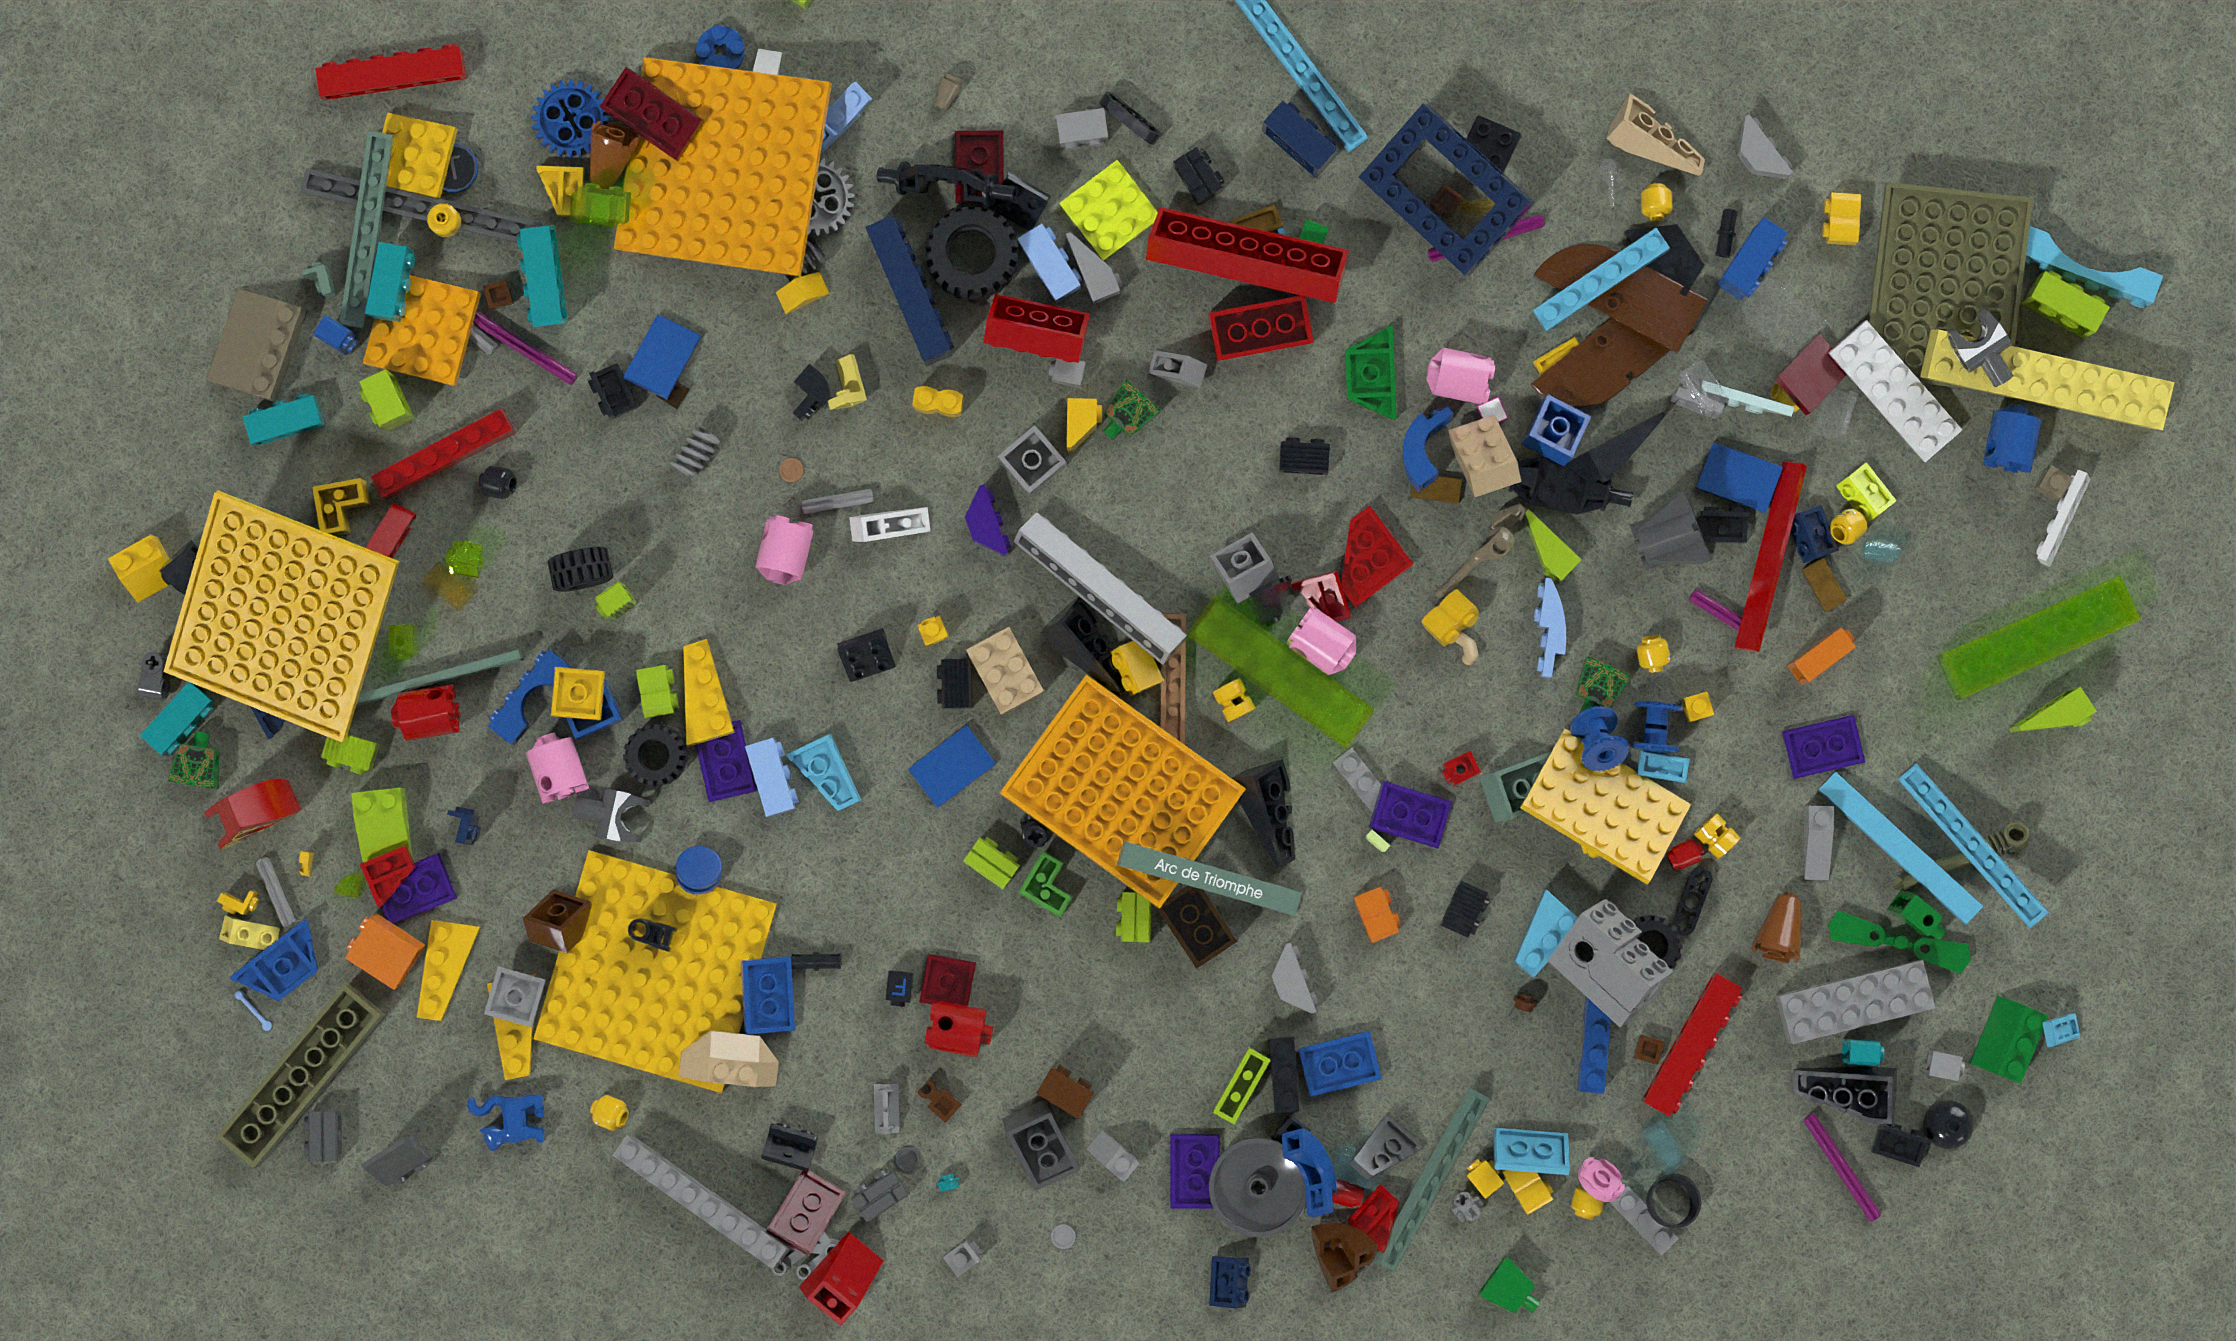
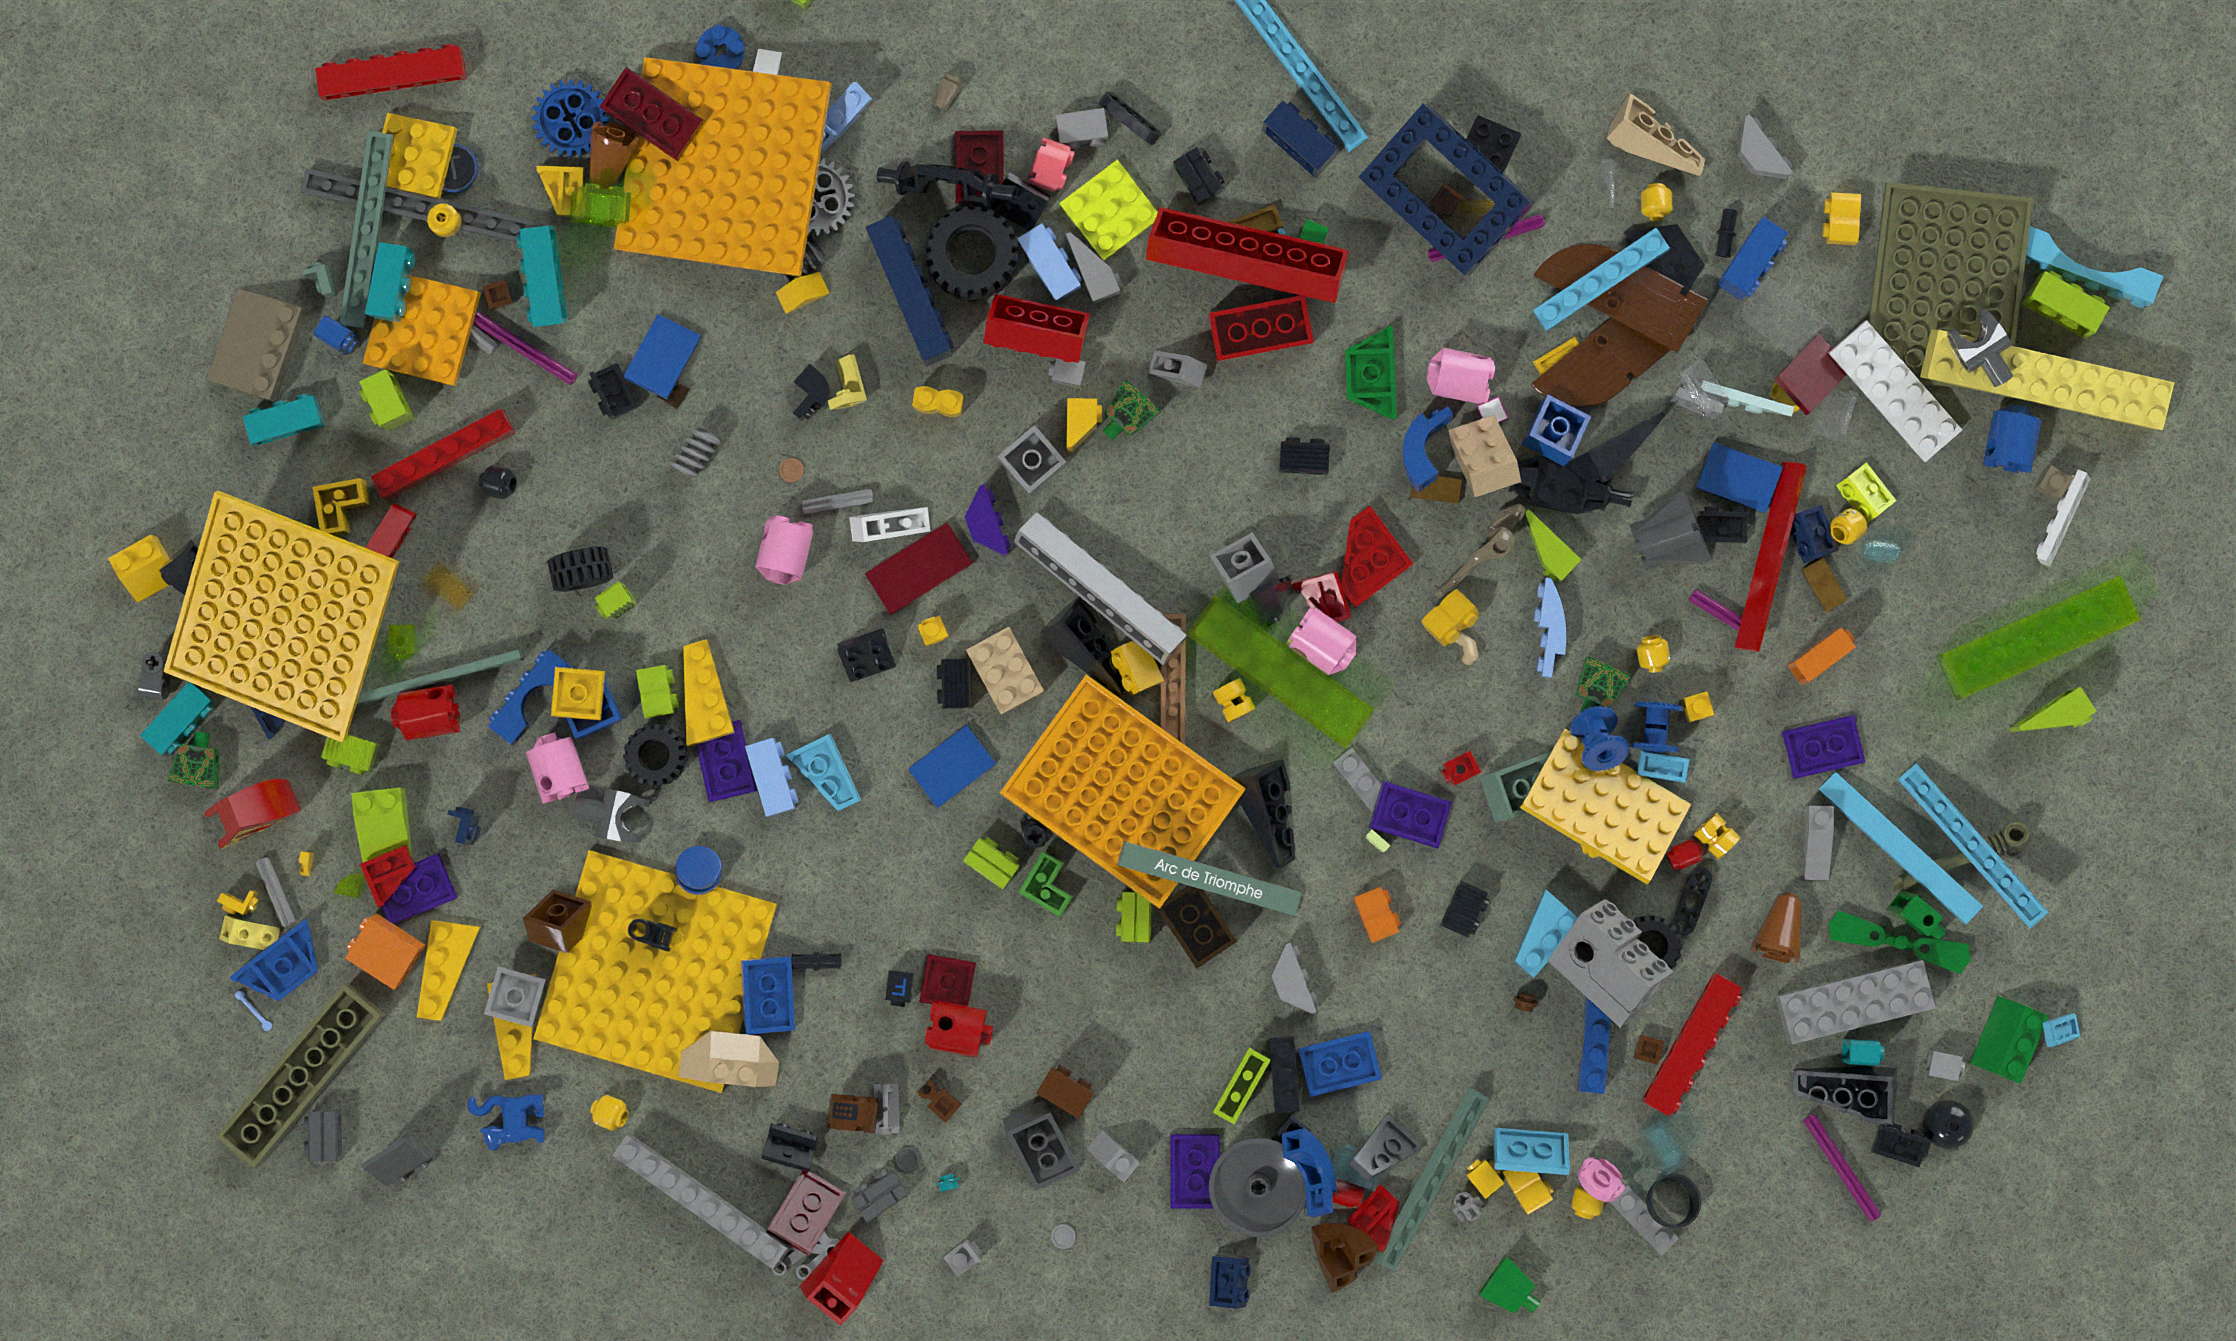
(465, 558): clear neon green brick -> none
(852, 1113): none -> reddish brown brick
(918, 568): none -> dark red tile
(1049, 165): none -> coral brick

